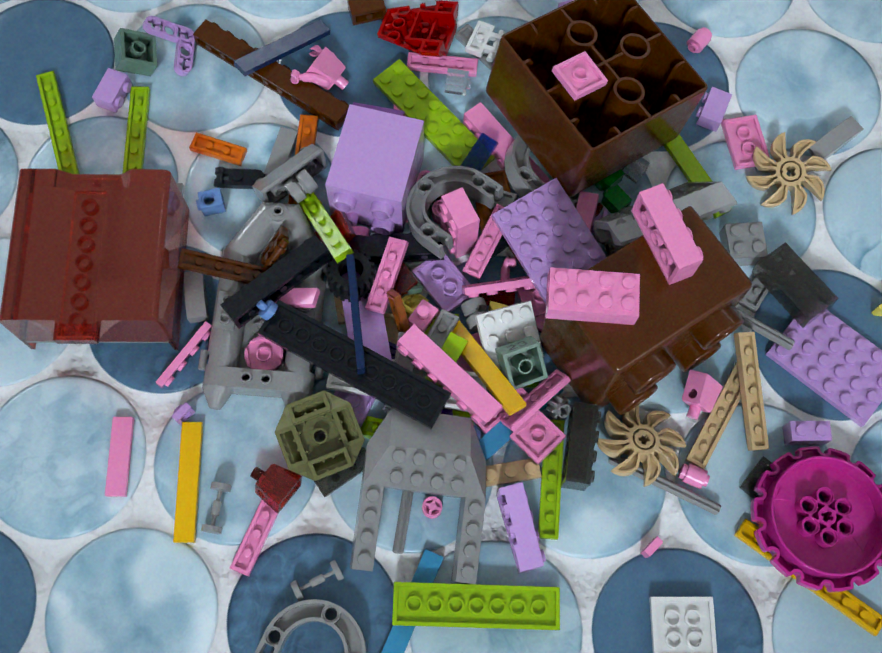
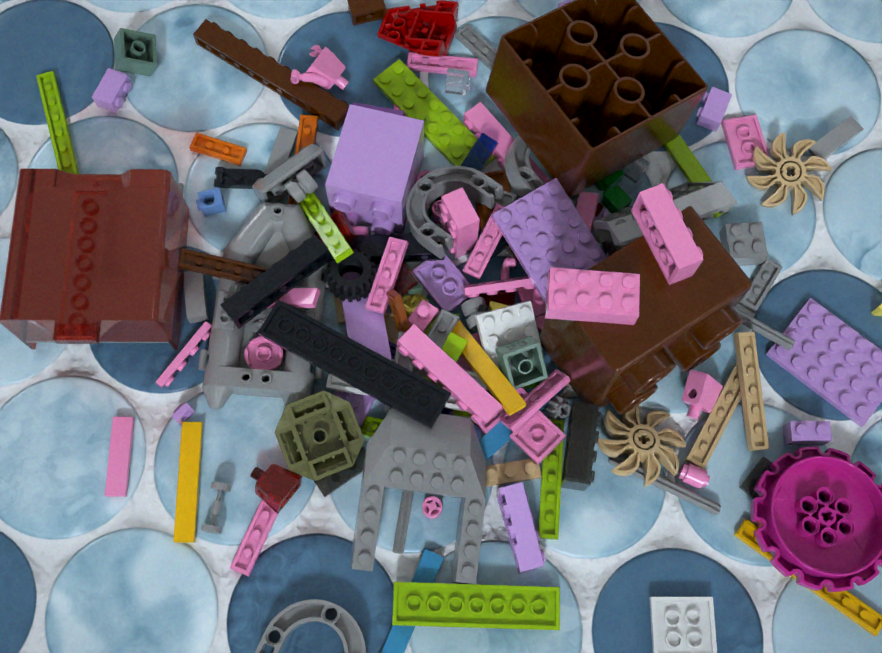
(136, 128): lime tile -> none
(181, 41): lavender beam -> none
(267, 309): medium blue tile -> none
(275, 248): reddish brown plate -> none
(282, 47): dark blue tile -> none
(316, 581): light grey wheel -> none
(355, 314): dark blue tile -> none
(479, 41): white plate -> none
(579, 75): bright pink plate -> none
(651, 547): bright pink tile -> none
(699, 40): bright pink brick -> none
(794, 285): clear smoke brick -> none

